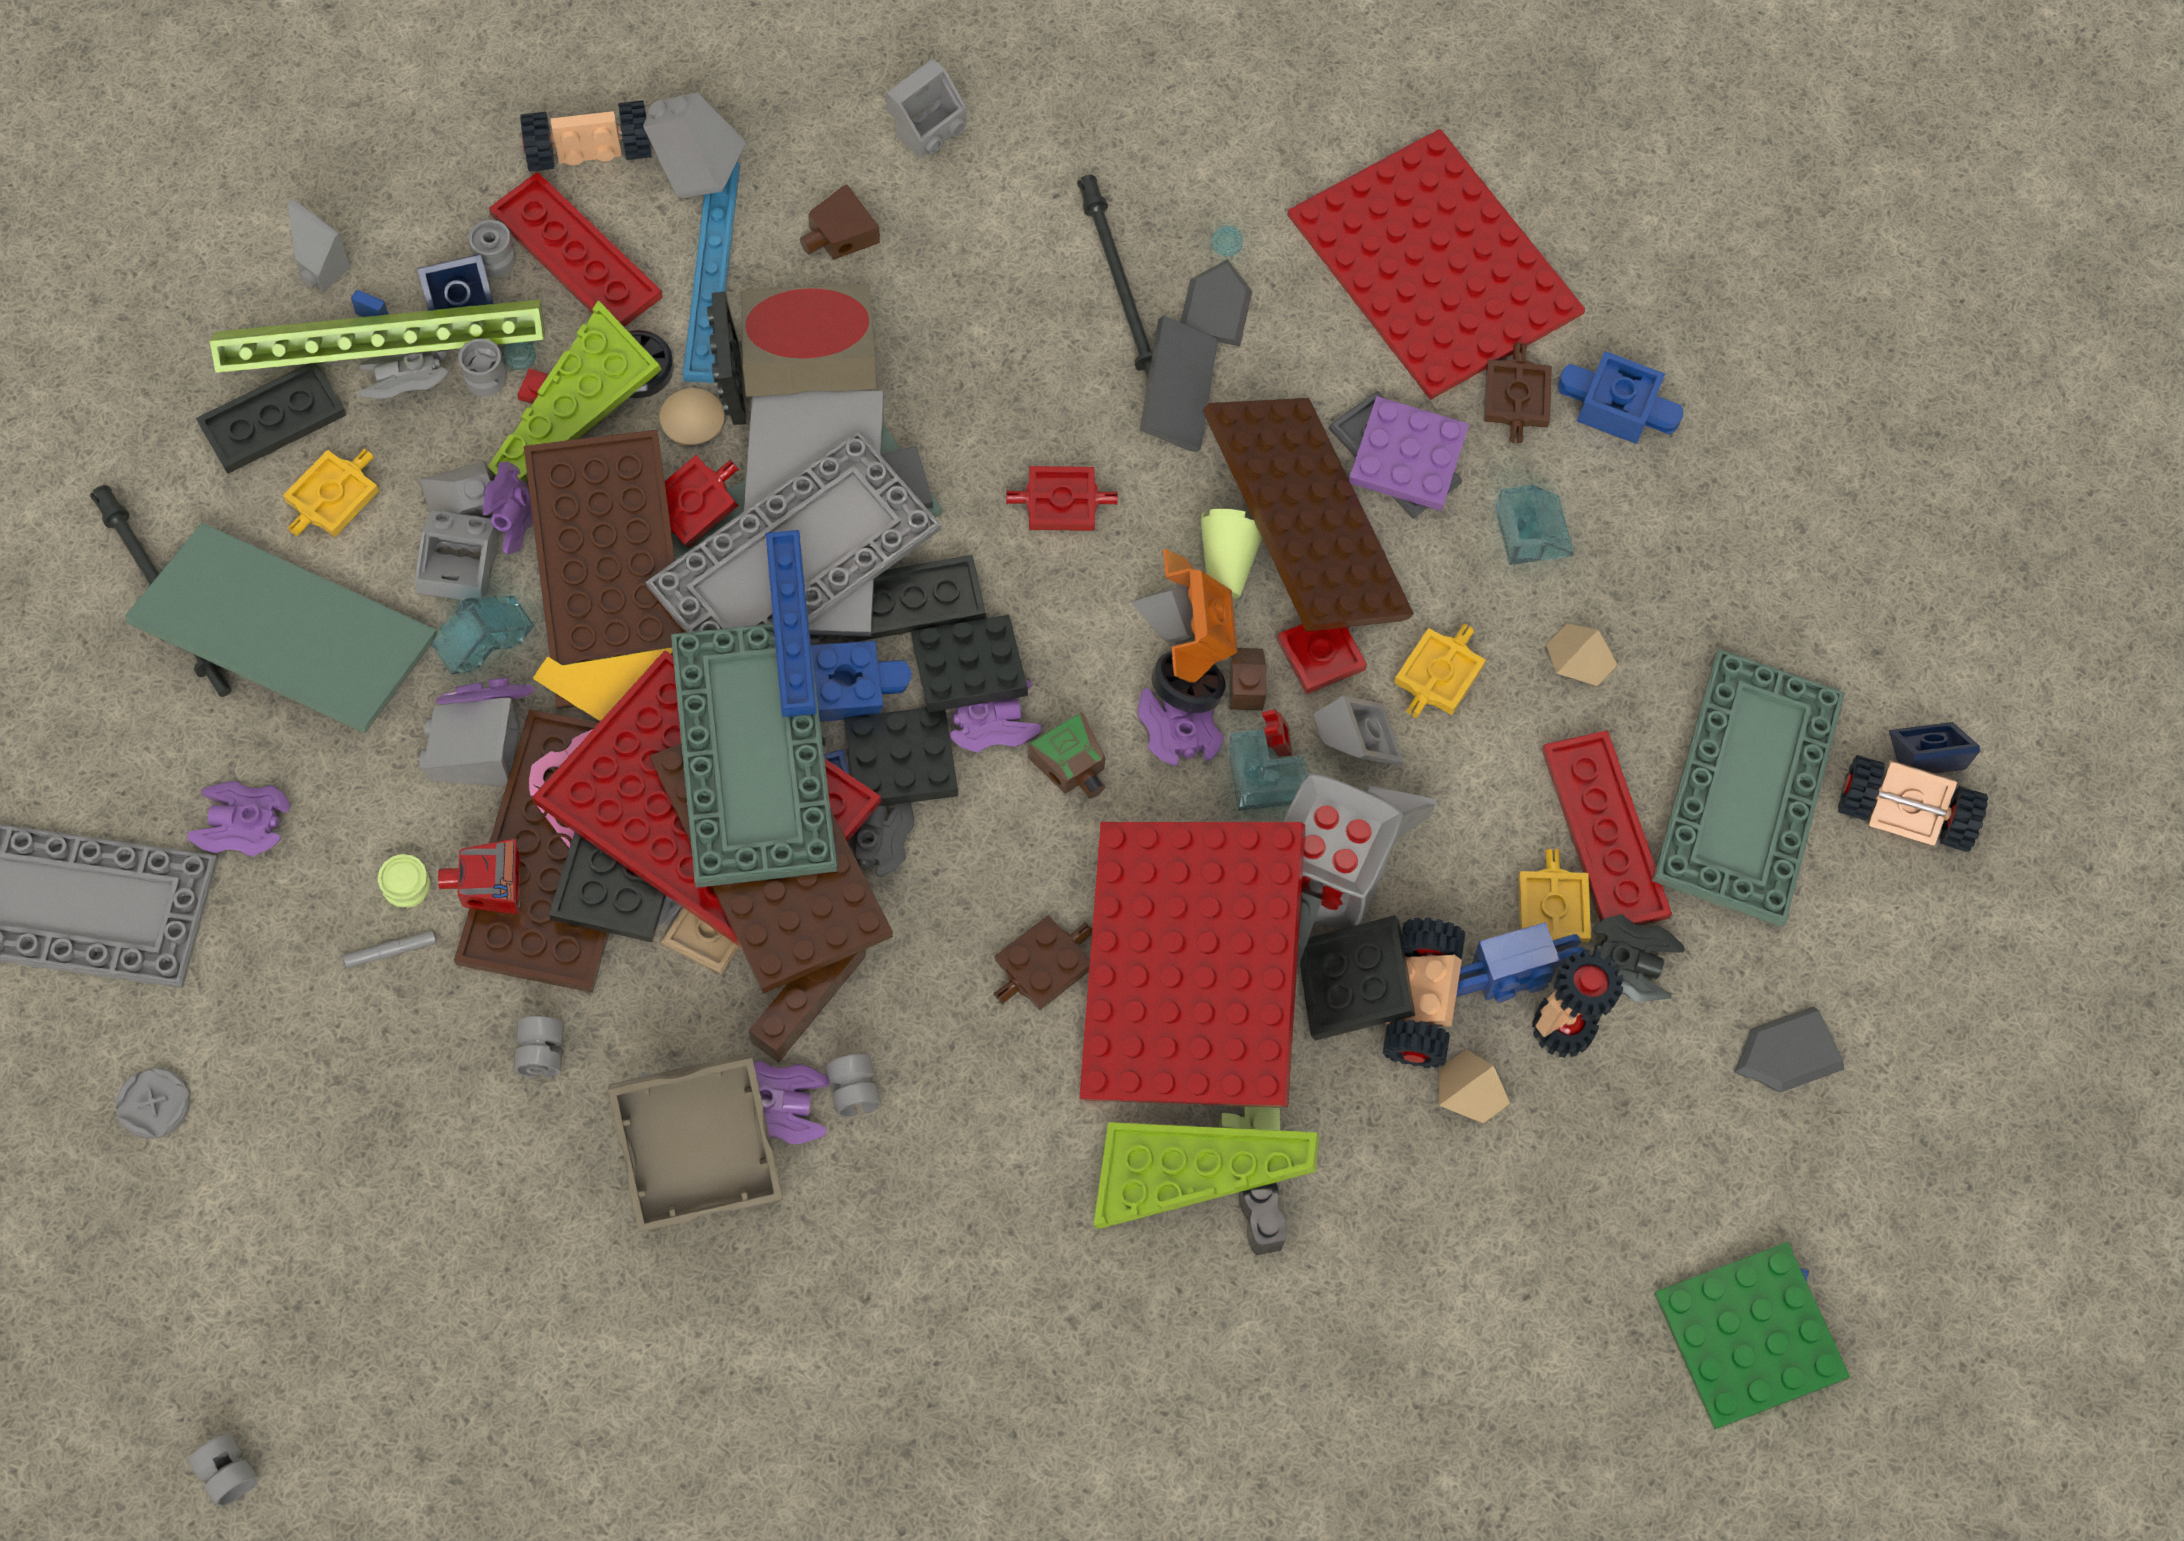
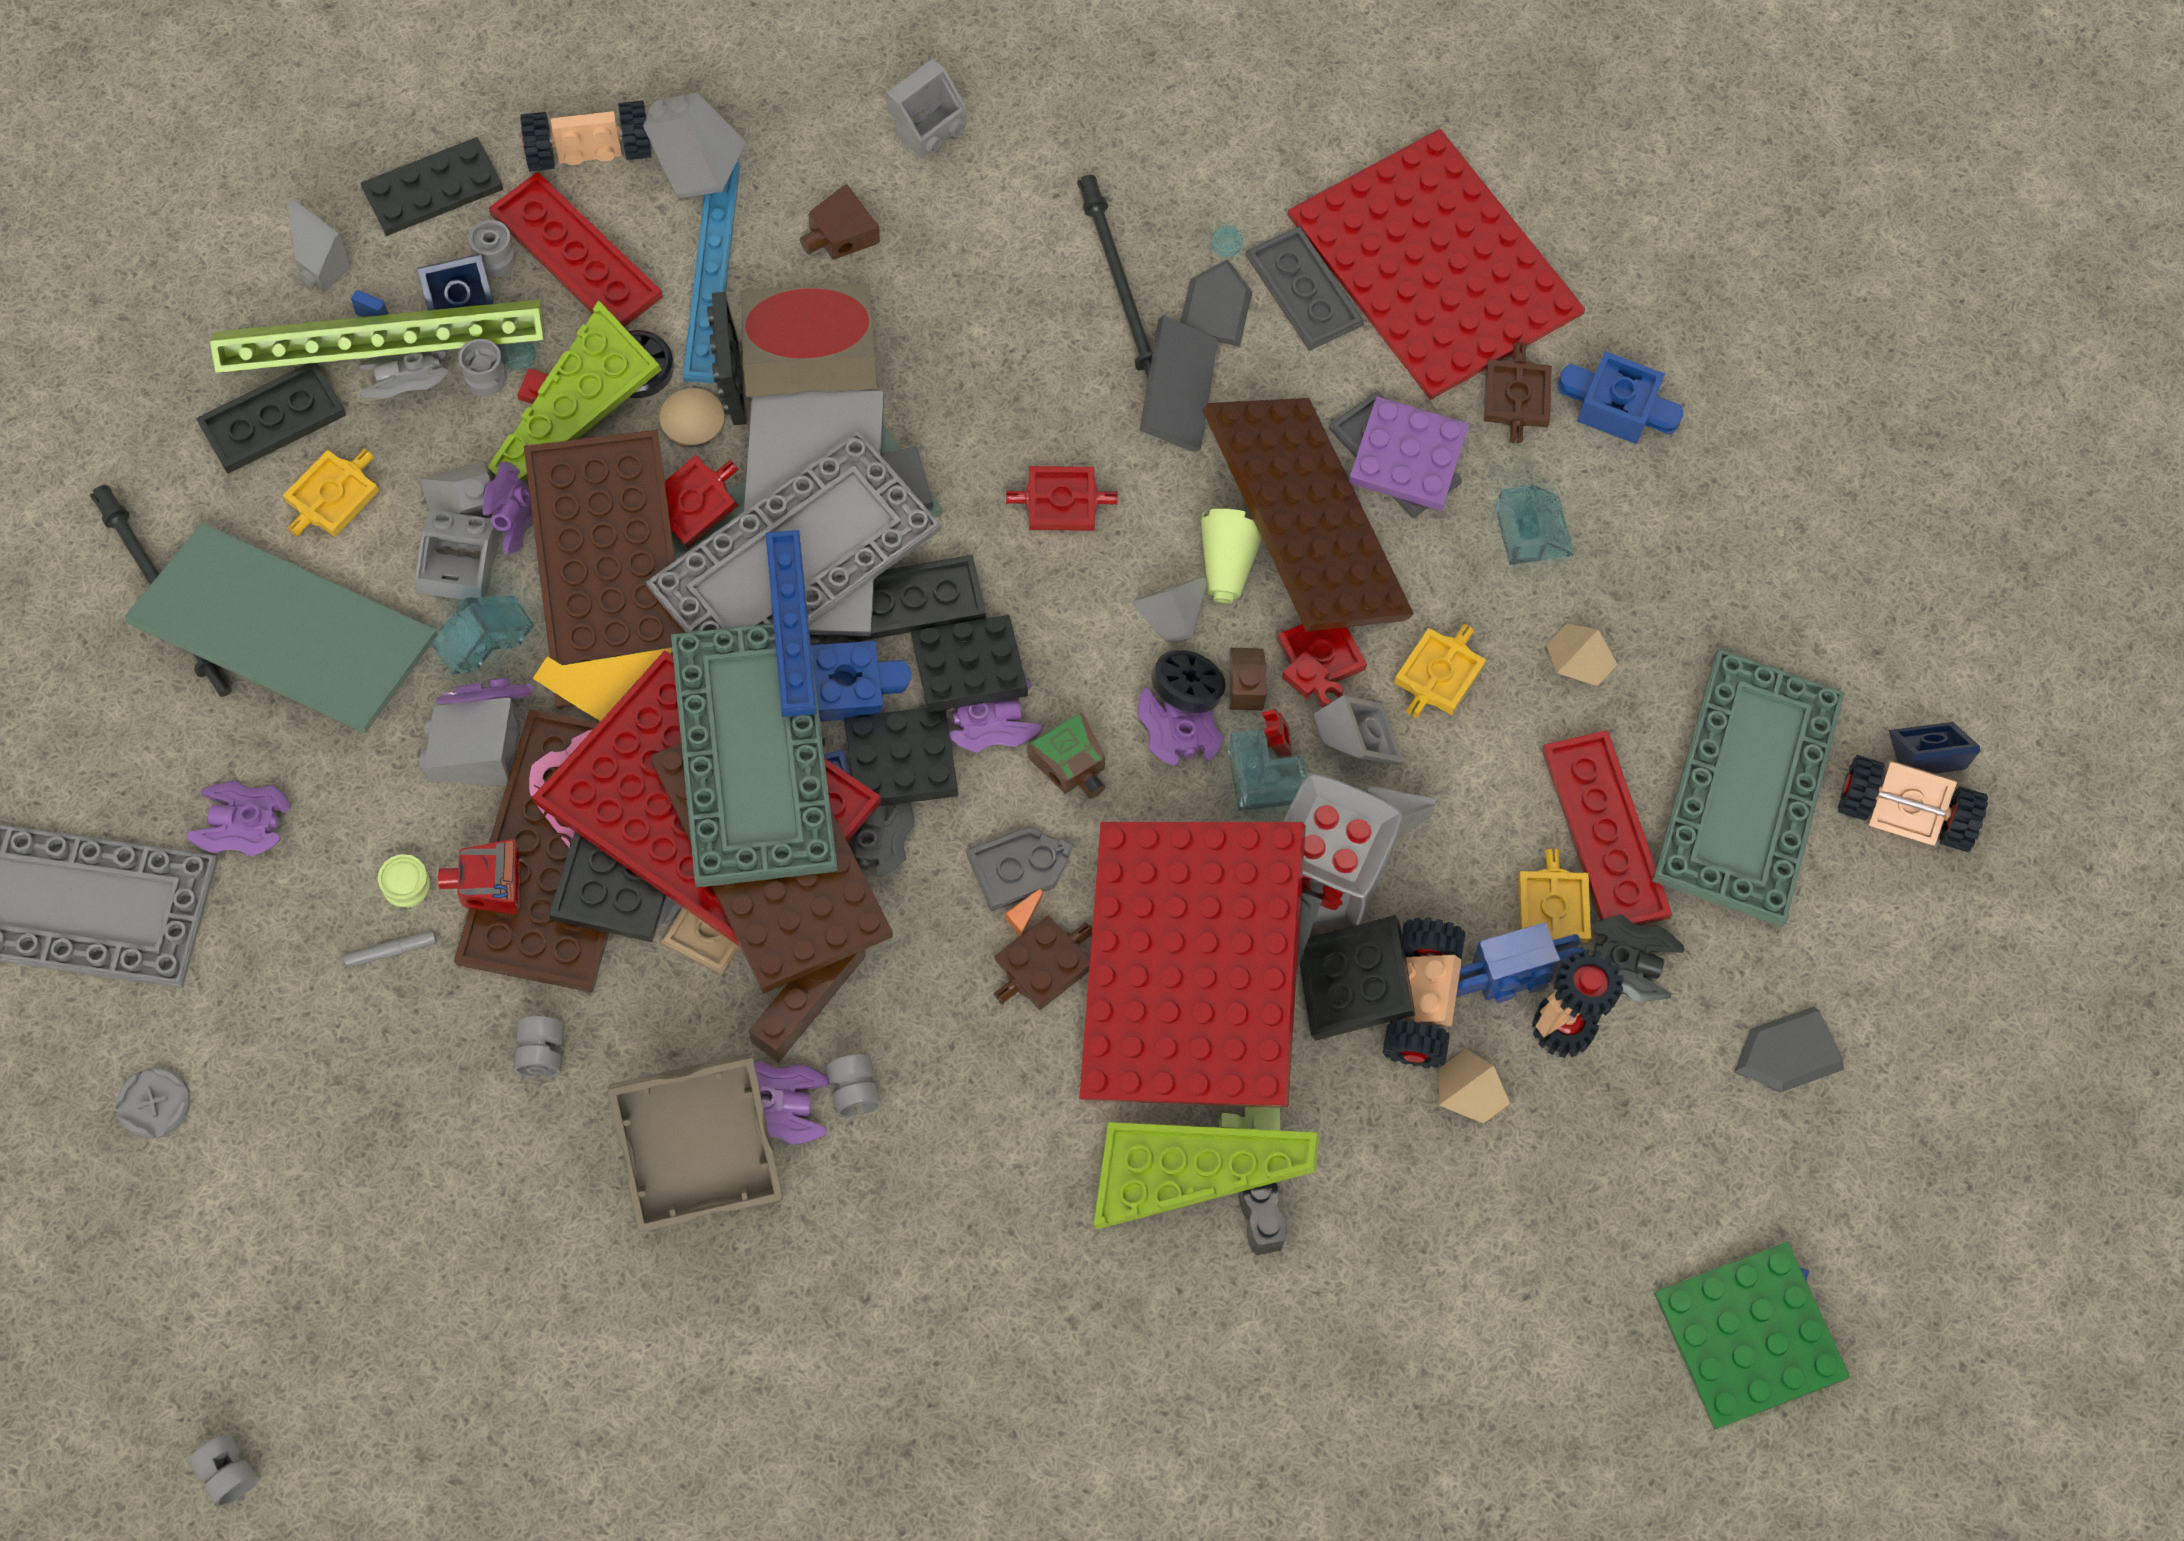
(431, 186): none -> pearl dark grey plate
(1018, 865): none -> dark grey tile
(1021, 914): none -> orange piece
(1211, 621): orange piece -> none
(1304, 288): none -> dark grey tile
(1311, 677): none -> red plate

